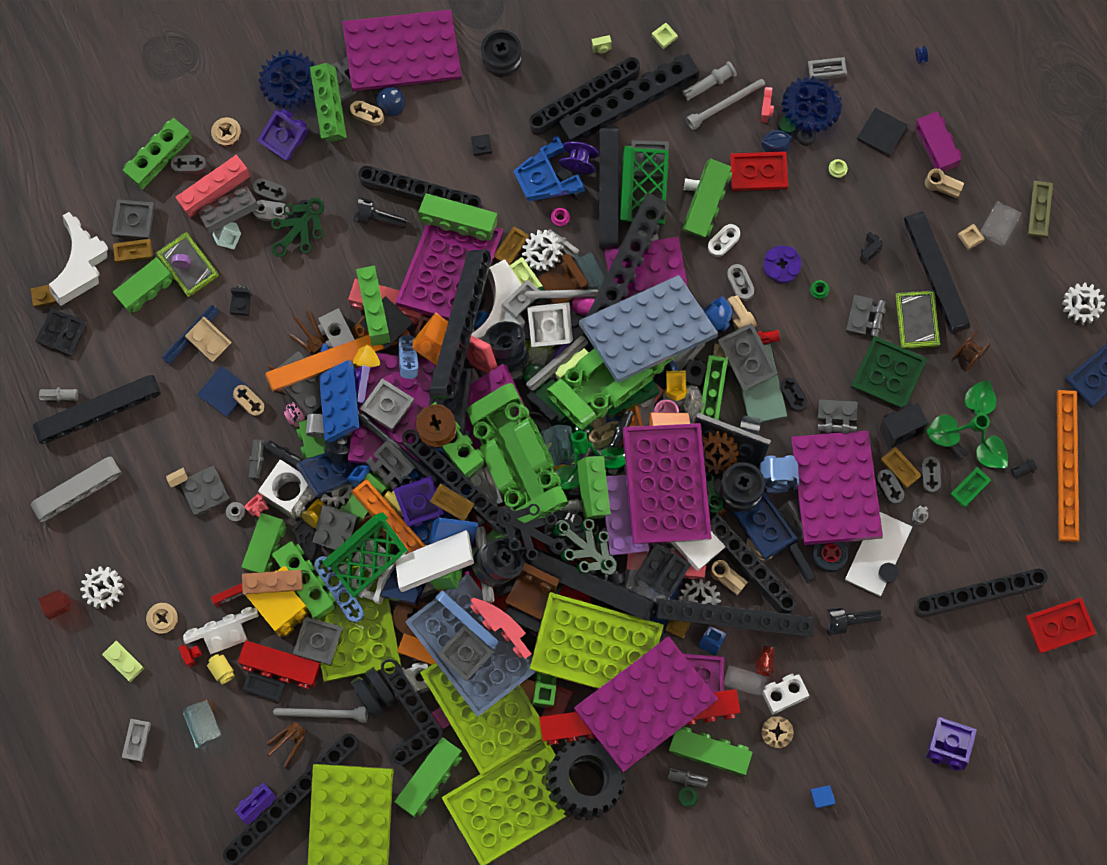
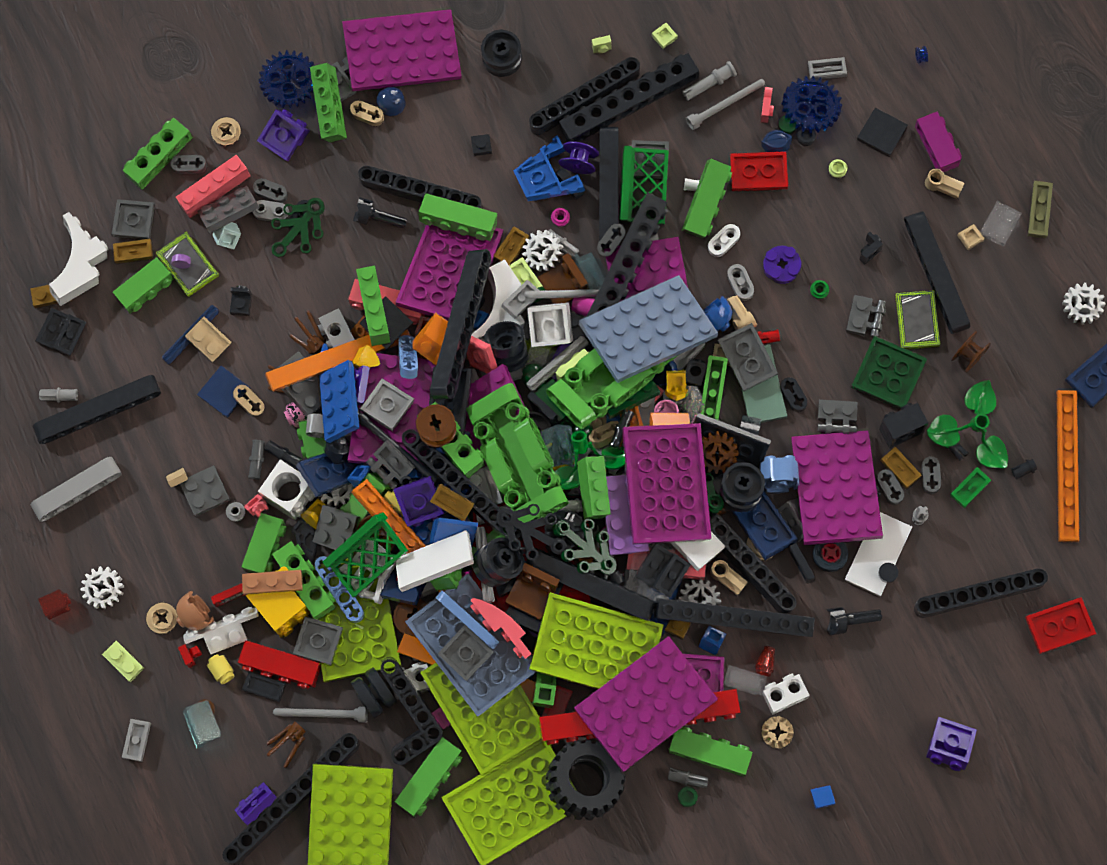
(193, 612): none -> nougat cylinder
(607, 237): none -> dark grey beam

